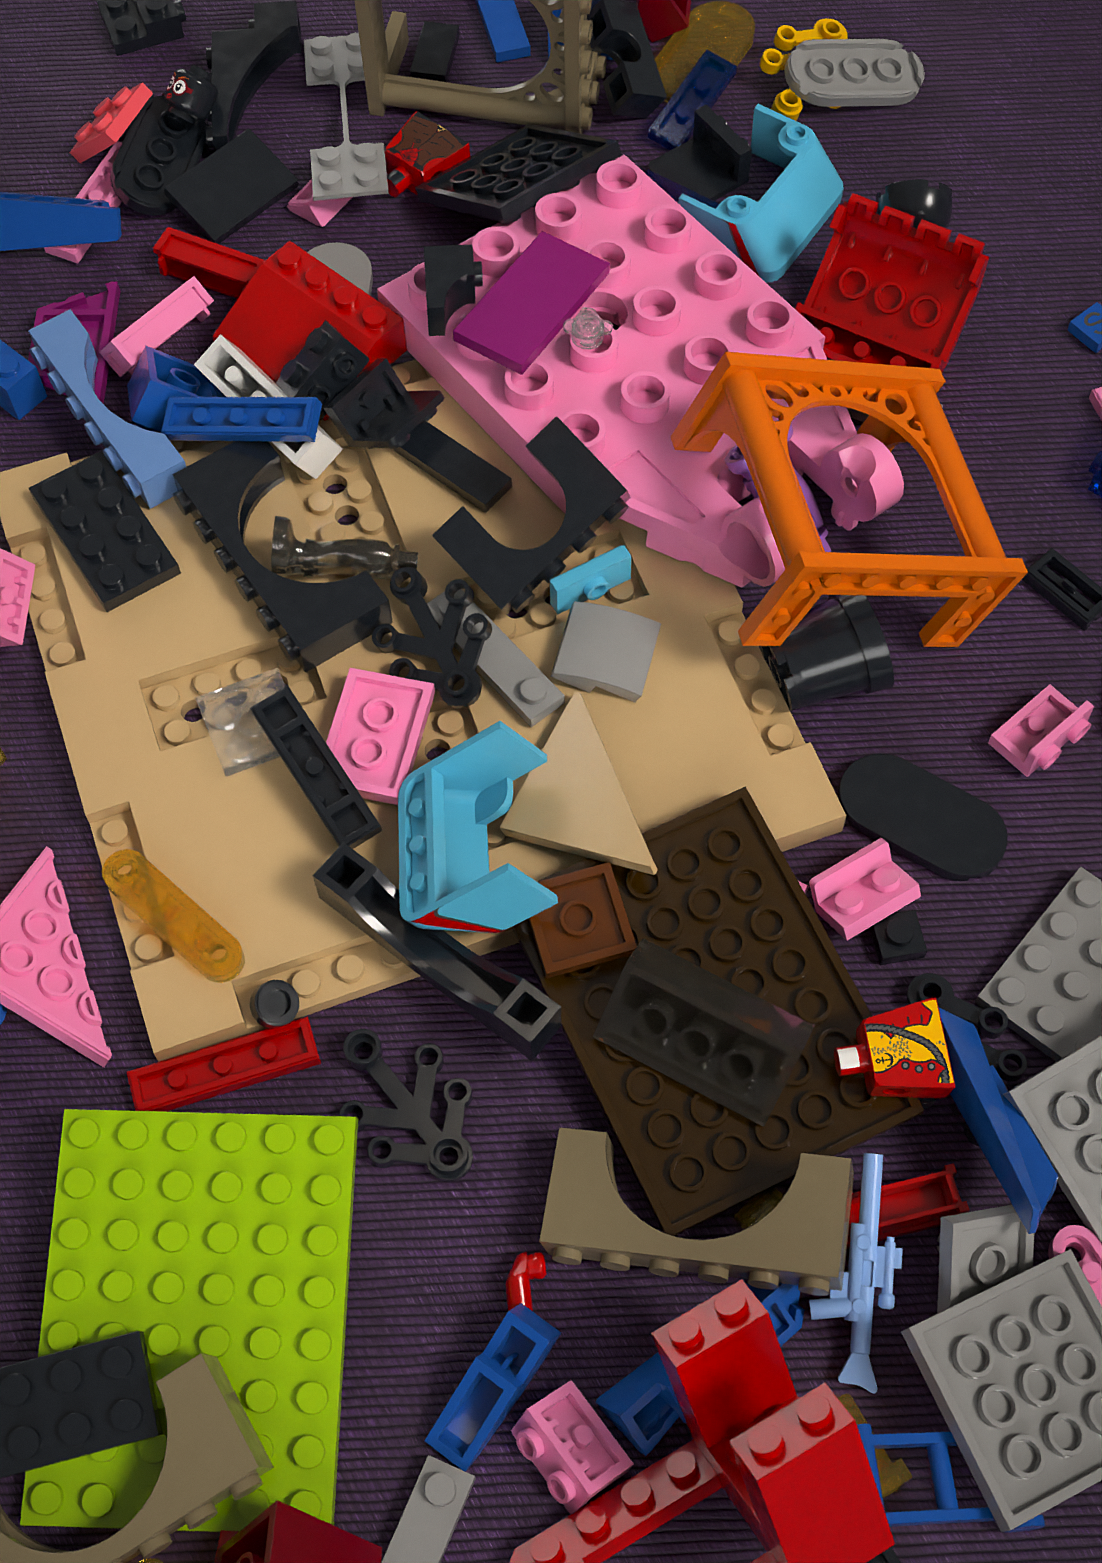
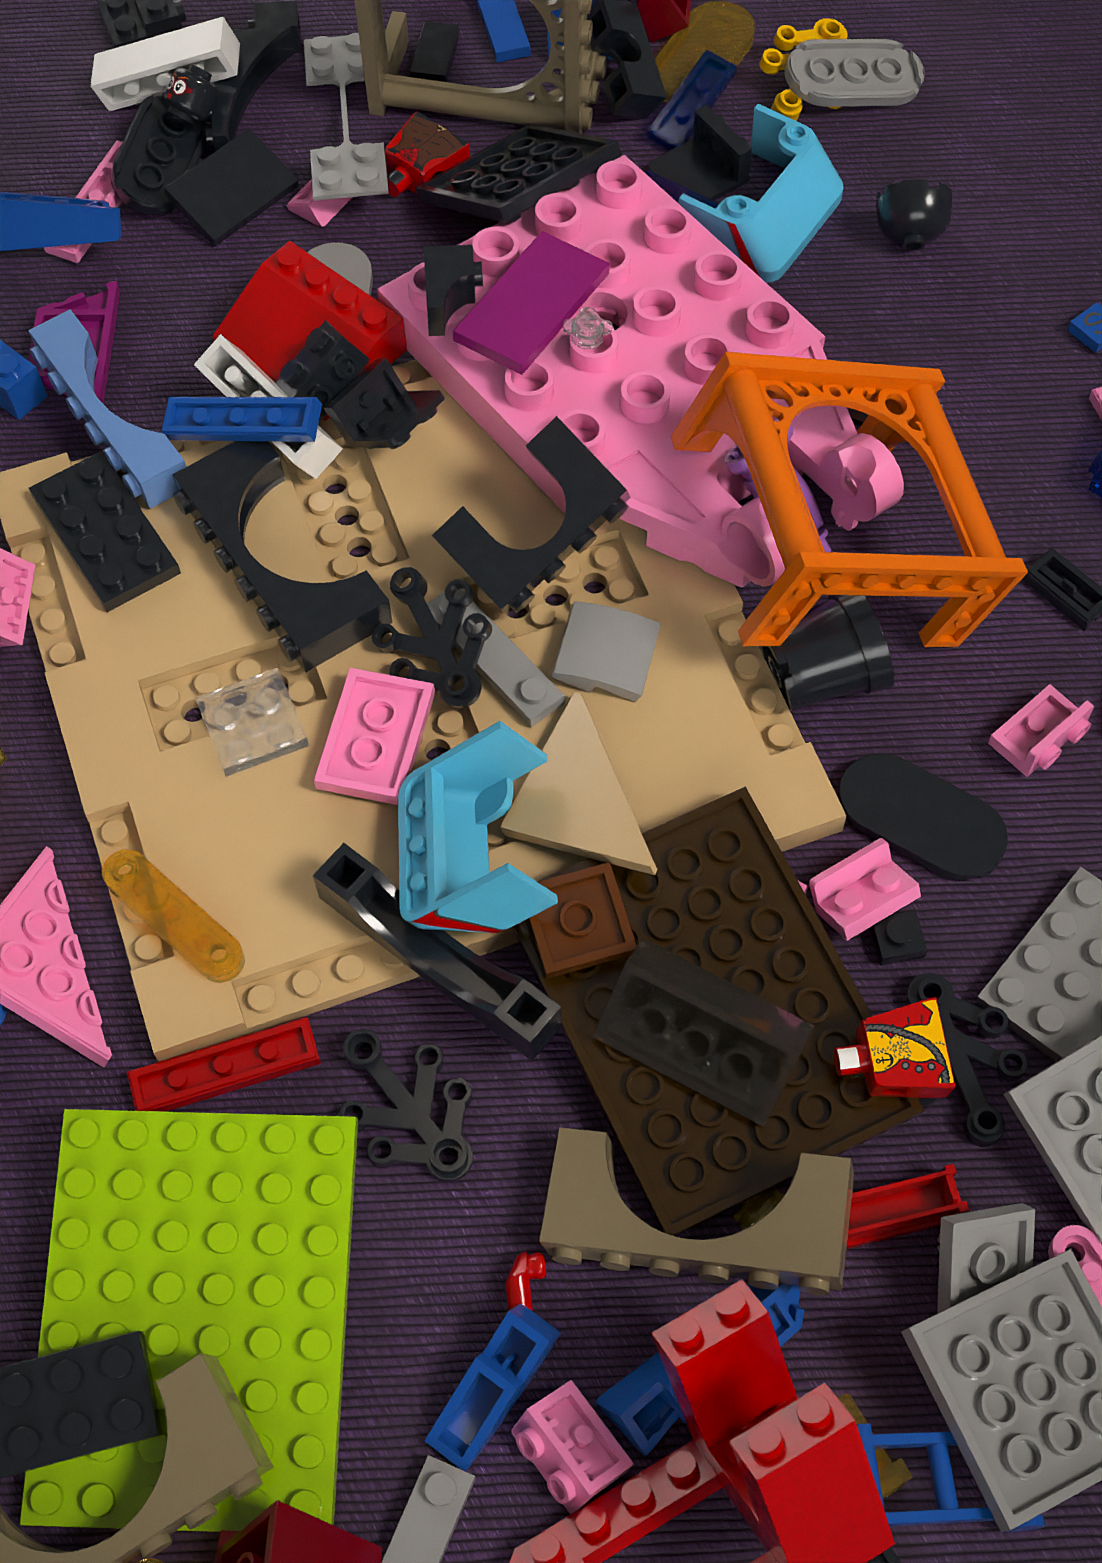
(110, 121): coral plate -> none
(146, 67): none -> white brick
(157, 326): bright pink container -> none
(162, 377): blue slope -> none
(210, 263): red container -> none
(274, 1004): black tile -> none
(315, 769): black plate -> none
(334, 557): clear smoke piece -> none
(455, 466): black tile -> none
(590, 579): medium azure plate -> none
(867, 1268): light blue piece -> none
(893, 288): red slope -> none
(997, 1124): blue wedge -> none

